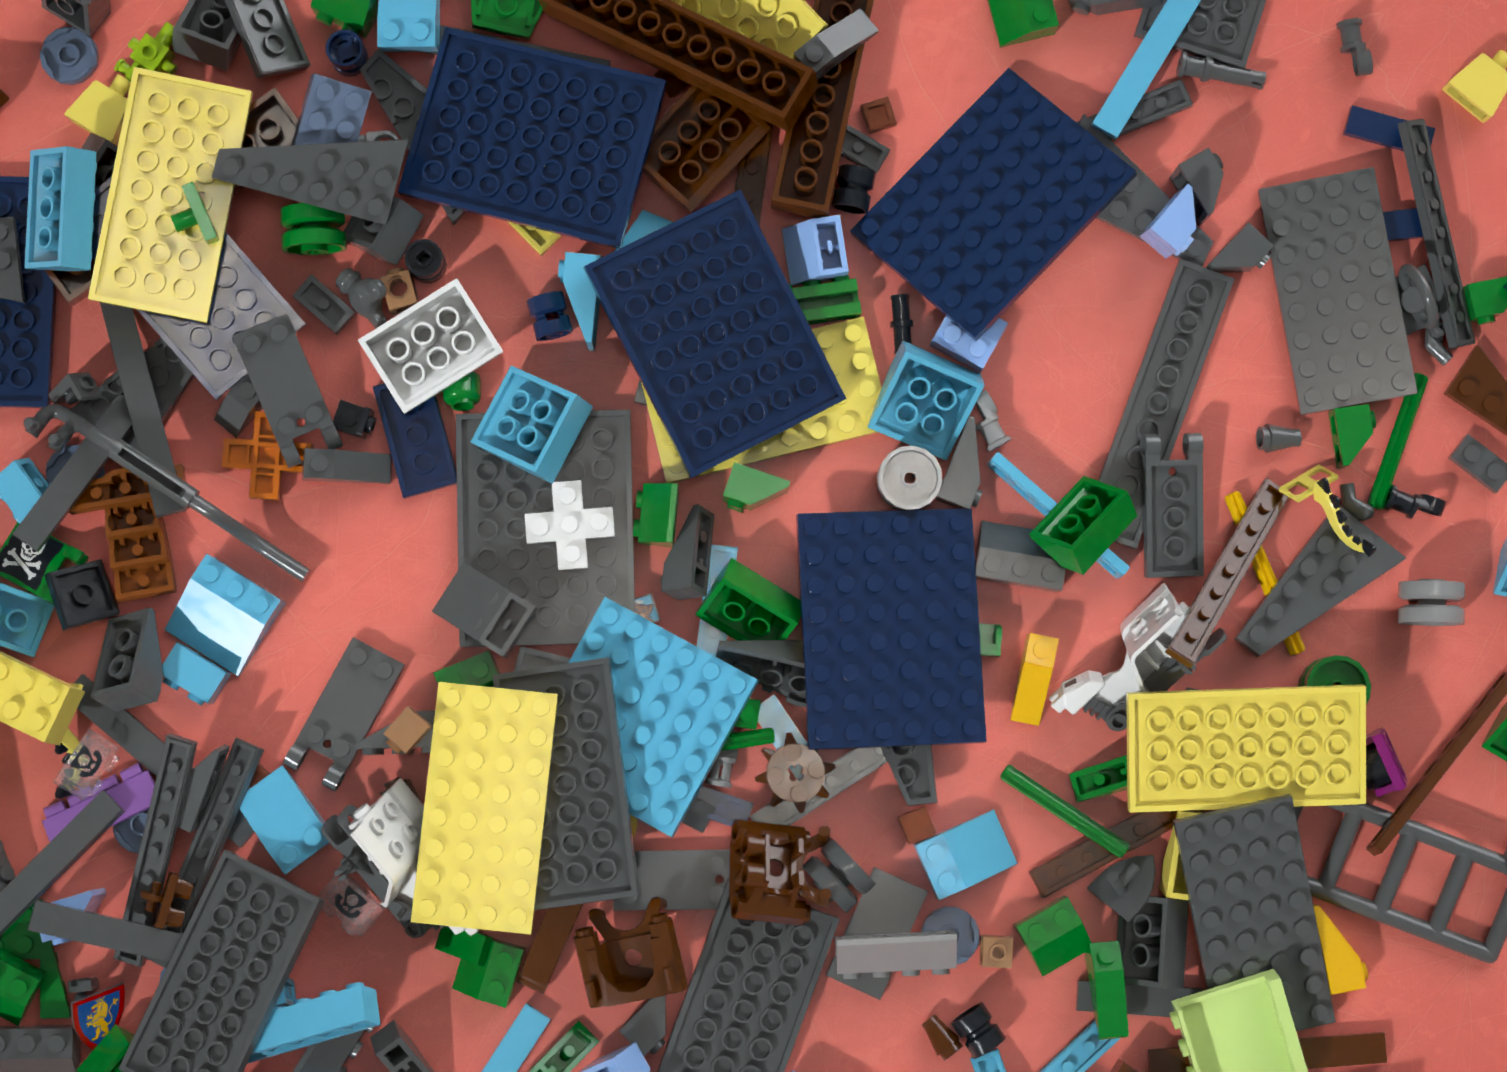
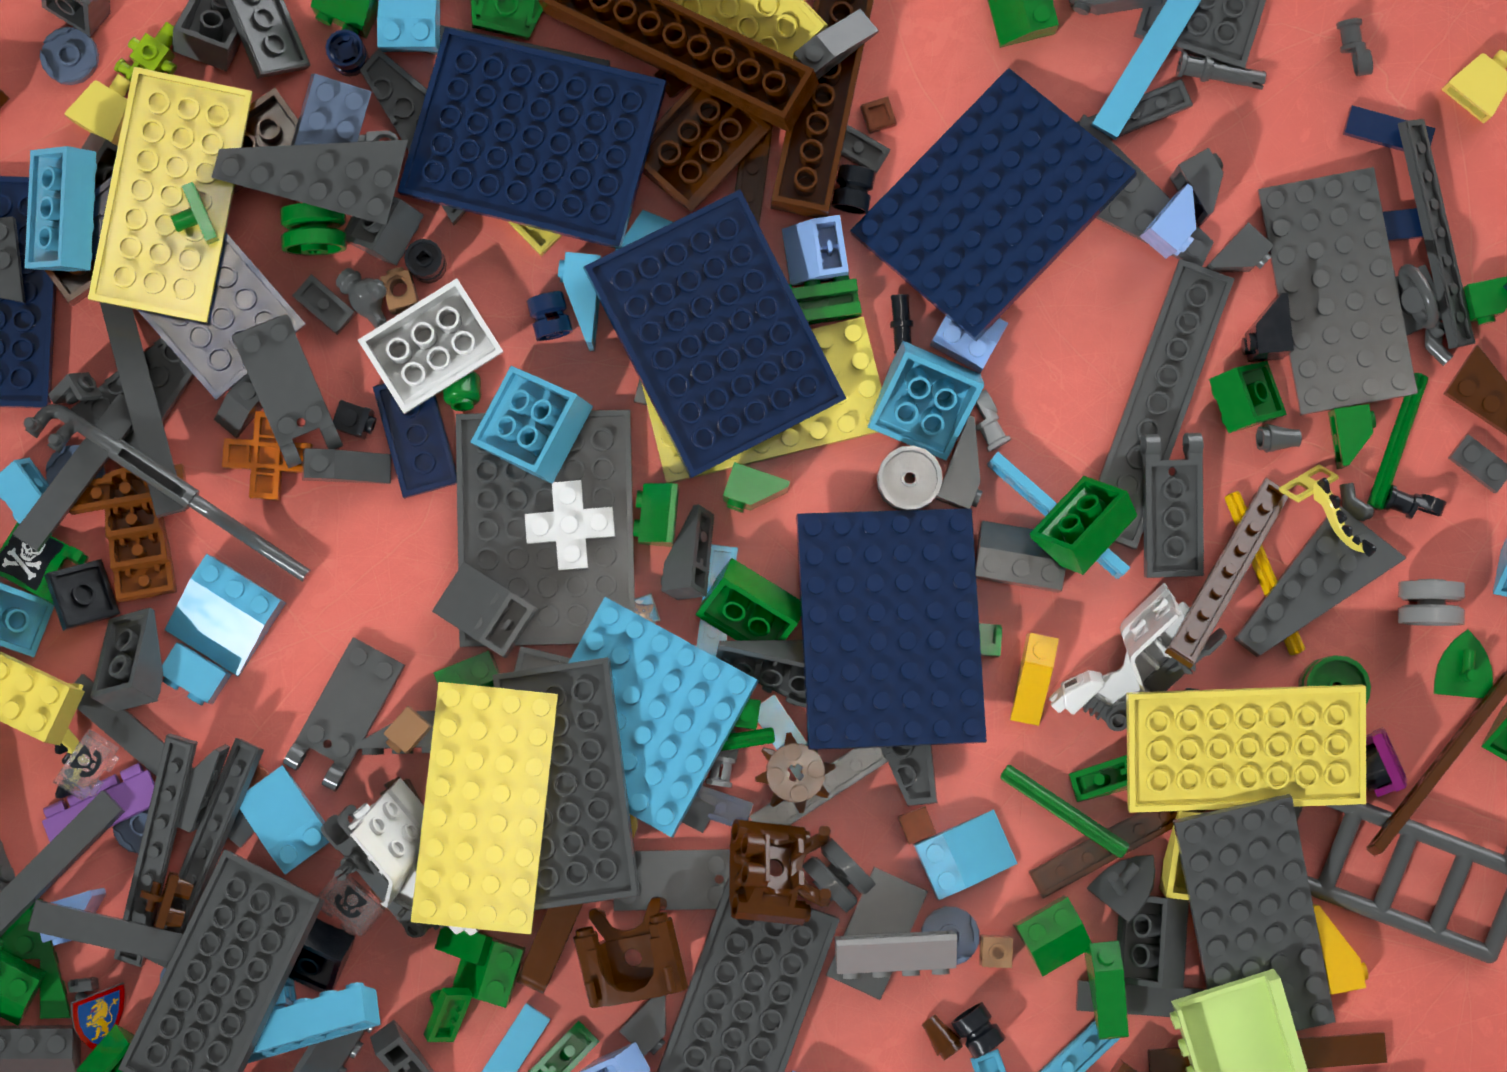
(322, 957): none -> black slope
(448, 1013): none -> green tile
(1247, 396): none -> green slope
(1270, 334): none -> black slope
(1464, 669): none -> green shield

